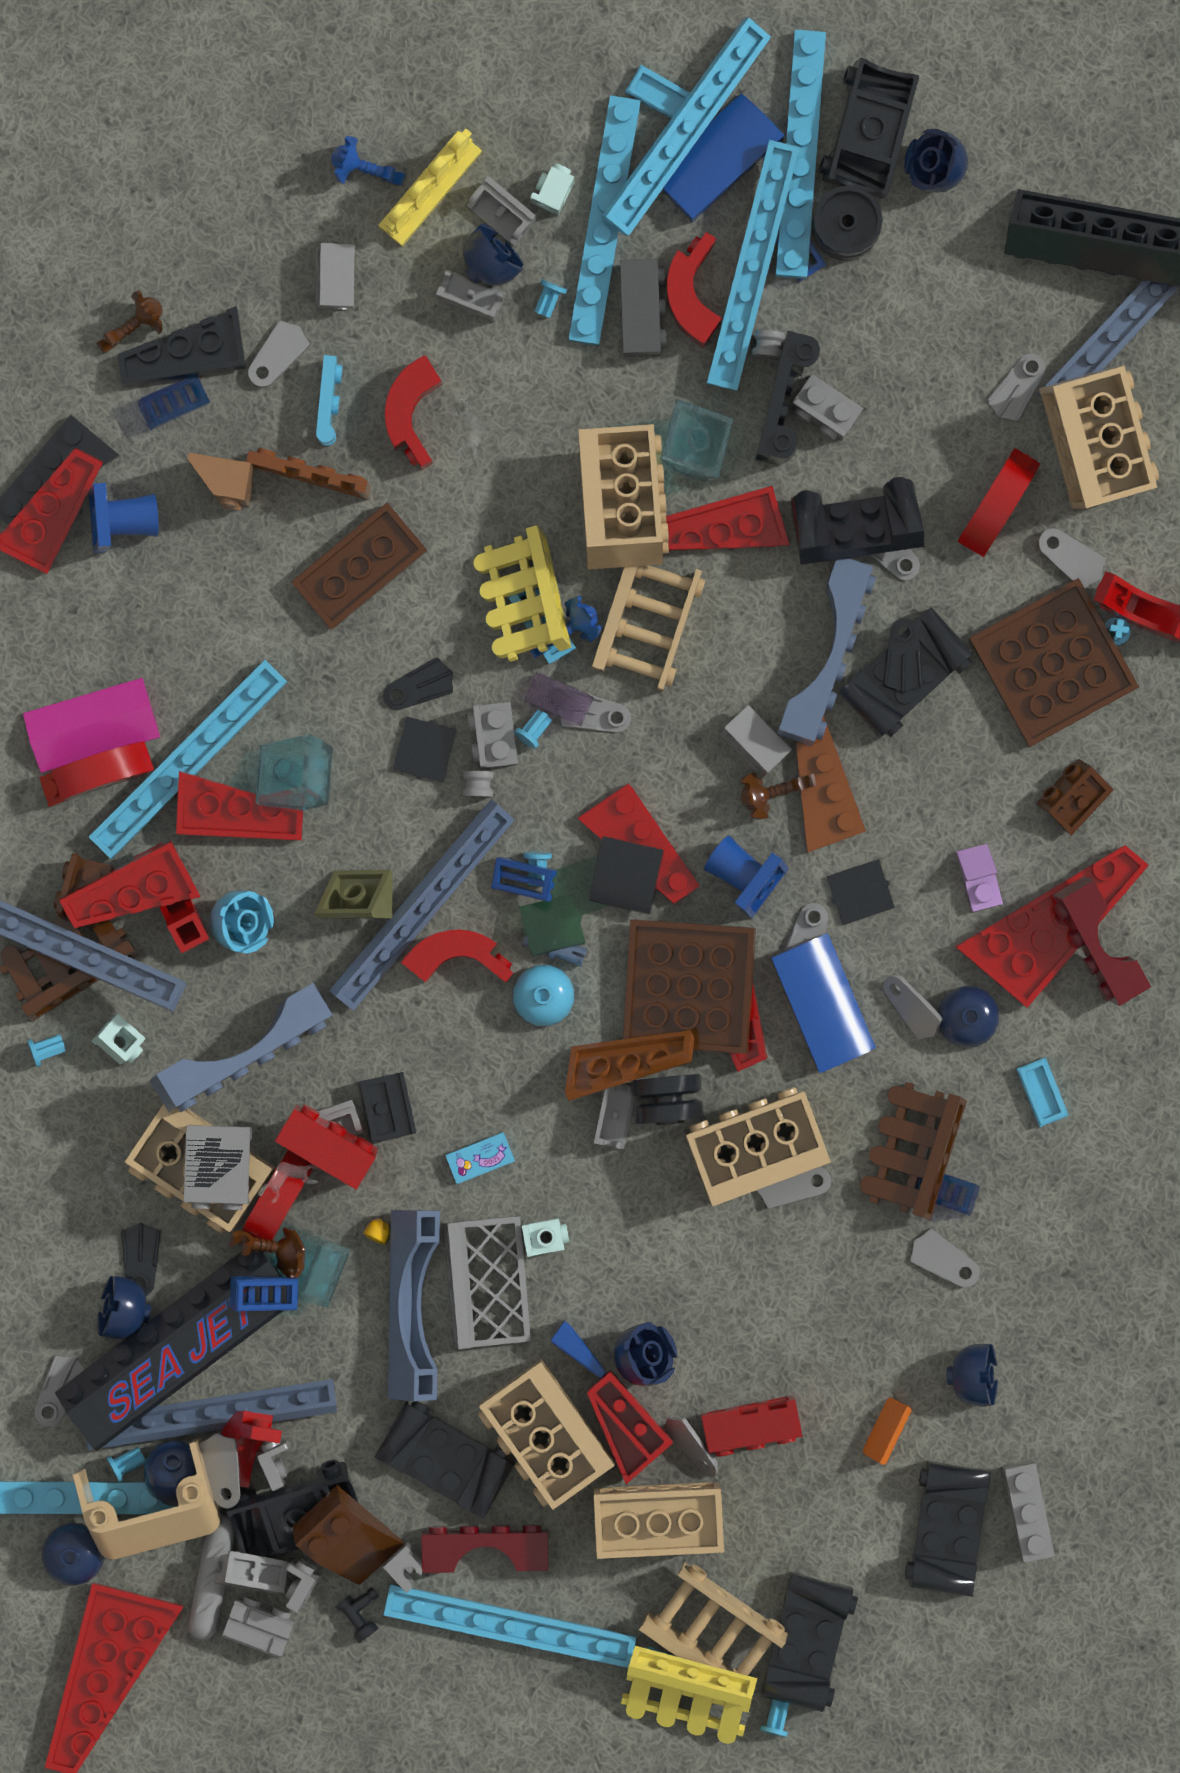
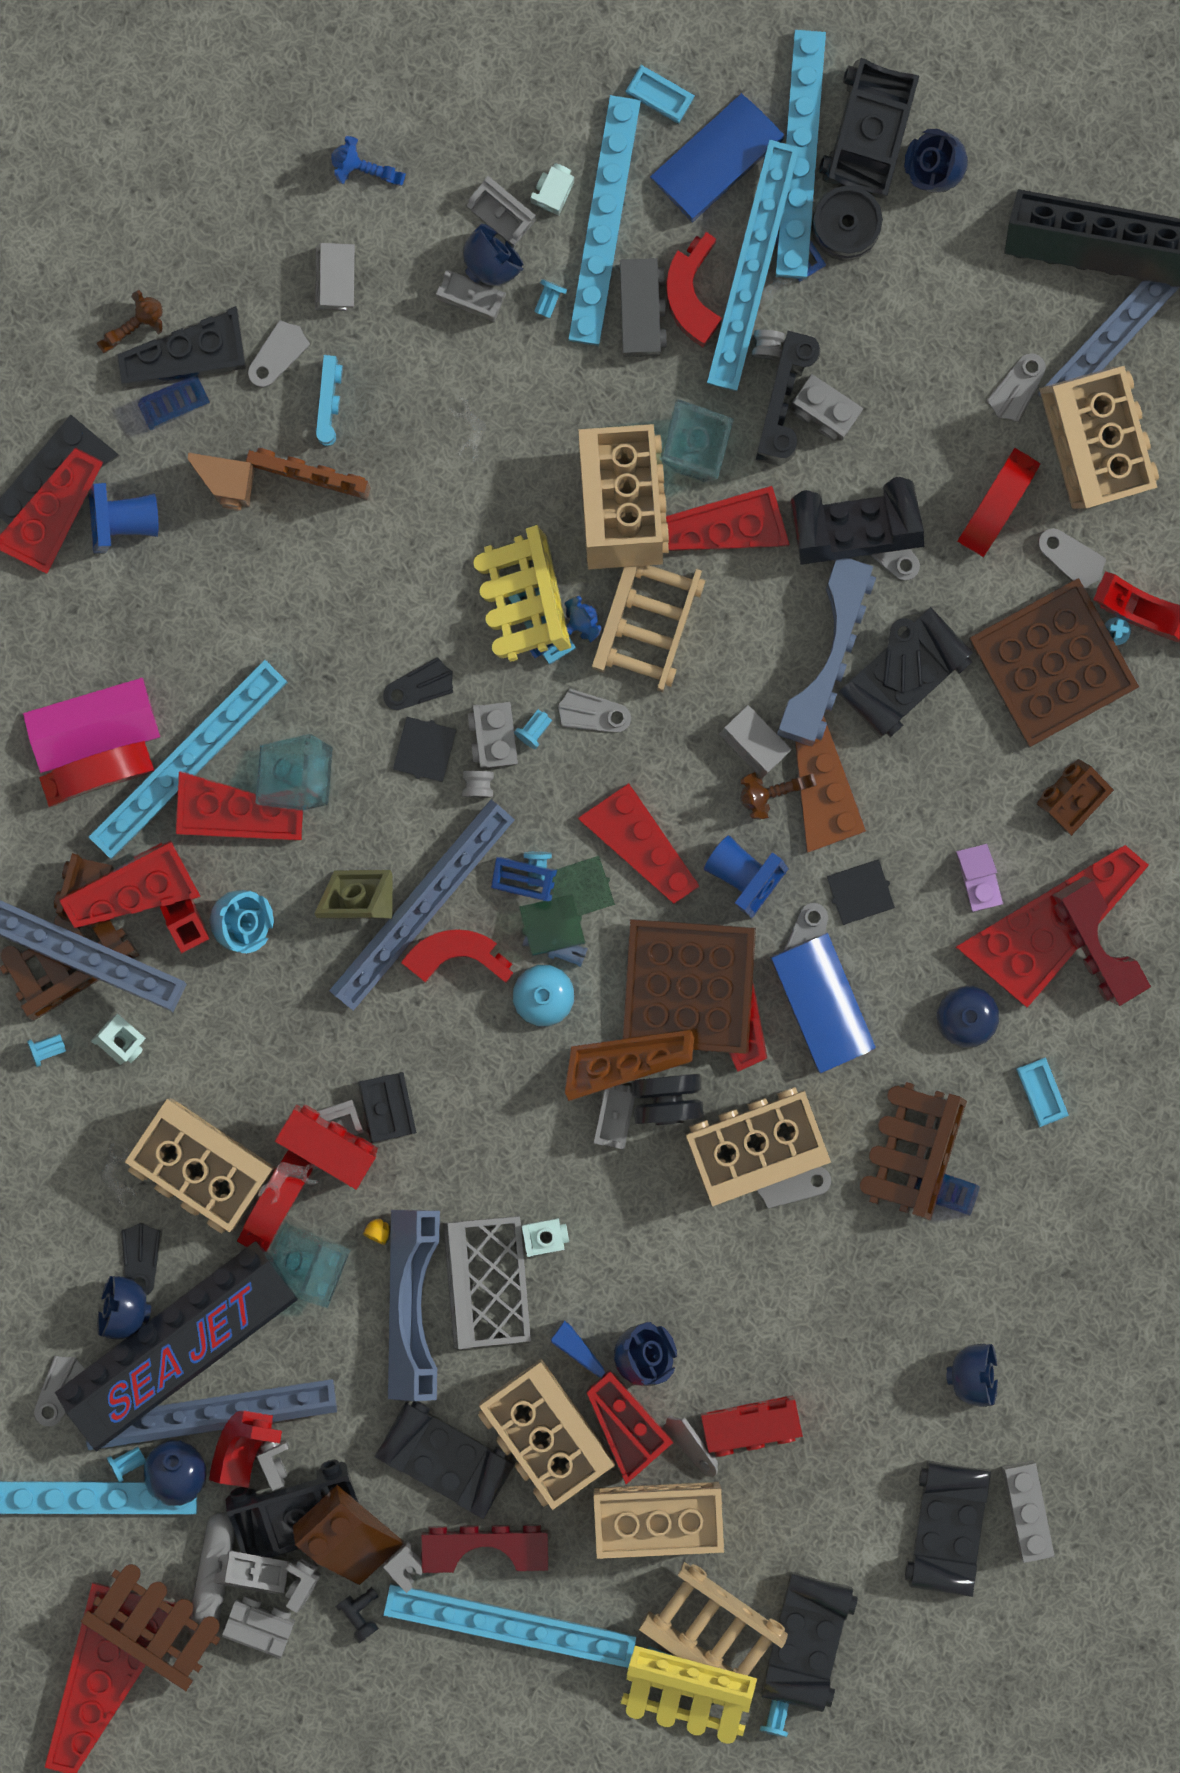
(71, 1555): dark blue cylinder -> none
(139, 1618): none -> reddish brown fence
(187, 1078): sand blue arch -> none
(193, 1518): tan windscreen -> none
(217, 1166): light grey panel -> none
(222, 1468): light grey piece -> none
(250, 1304): blue slope -> none
(288, 1250): reddish brown piece -> none
(359, 566): reddish brown plate -> none
(405, 393): red arch -> none
(430, 187): light yellow fence -> none
(480, 1158): medium azure tile -> none
(558, 699): clear purple plate -> none
(626, 875): black slope -> none
(686, 126): medium azure plate -> none
(887, 1430): orange slope -> none
(912, 1007): light grey piece -> none
(943, 1259): light grey piece -> none

